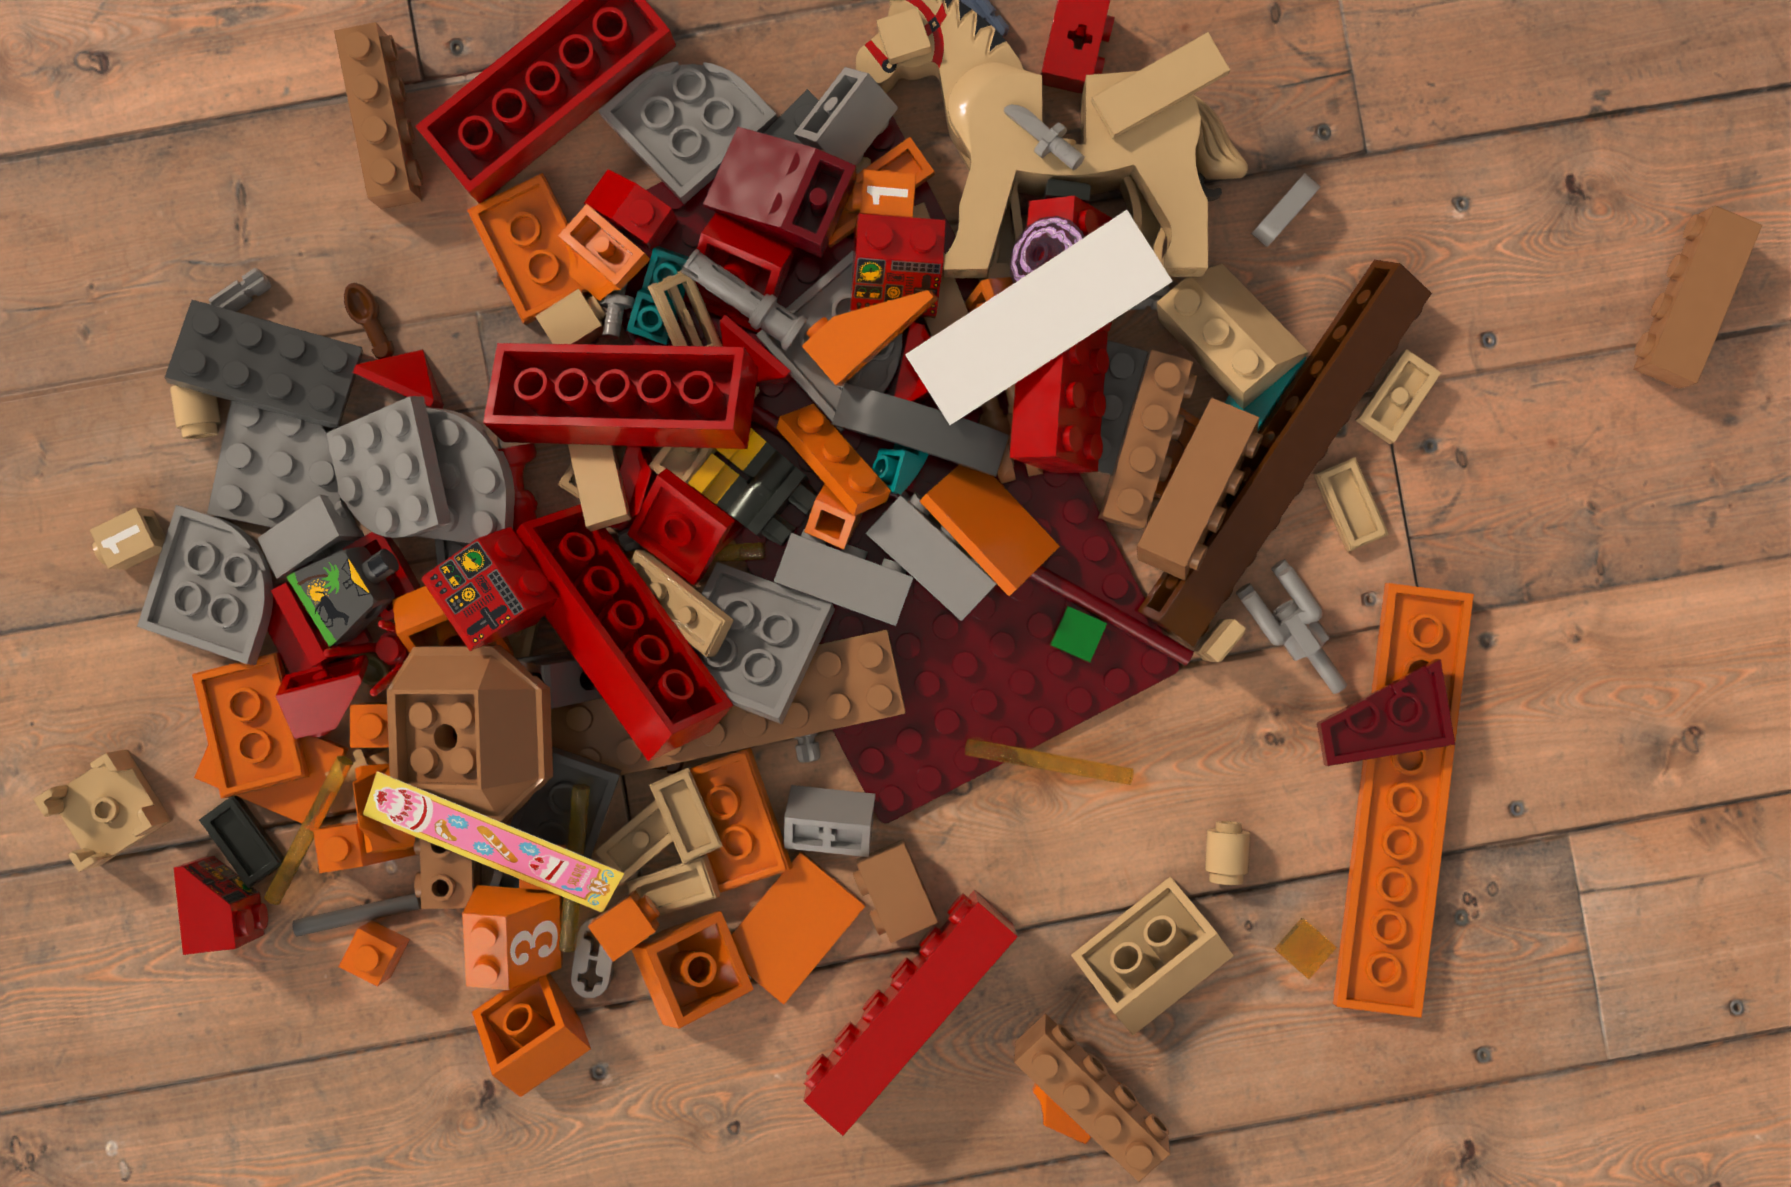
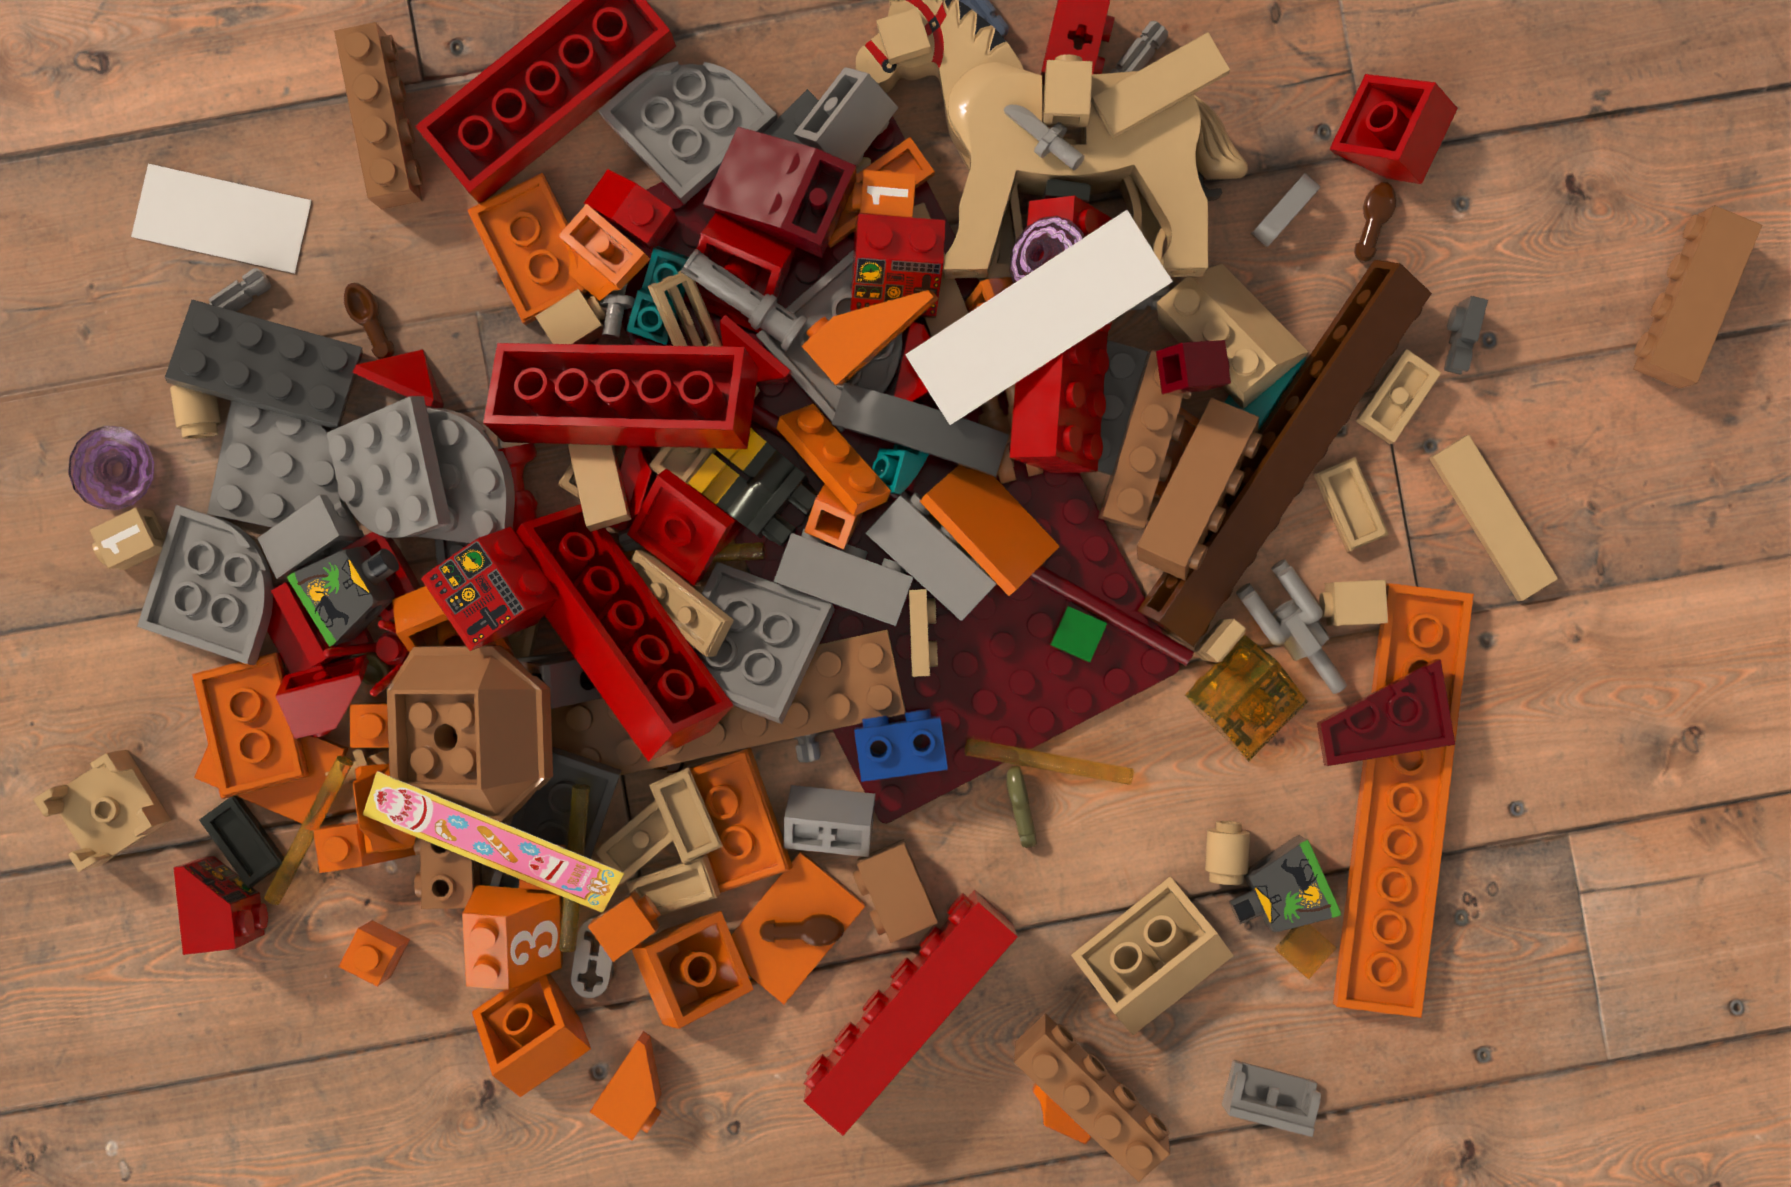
(93, 463): none -> clear purple dish
(221, 218): none -> white sticker
(356, 914): dark grey bar -> none
(632, 1092): none -> orange slope
(813, 930): none -> reddish brown piece
(901, 755): none -> blue brick
(921, 614): none -> tan plate
(1020, 804): none -> olive piece
(1067, 91): none -> tan brick
(1142, 48): none -> light grey axle
(1193, 367): none -> dark red brick
(1247, 697): none -> clear yellow slope
(1271, 1098): none -> light grey hinge
(1286, 889): none -> dark grey torso
(1354, 602): none -> tan brick
(1377, 210): none -> reddish brown piece
(1395, 127): none -> red slope
(1465, 323): none -> dark grey plate
(1493, 518): none -> tan tile

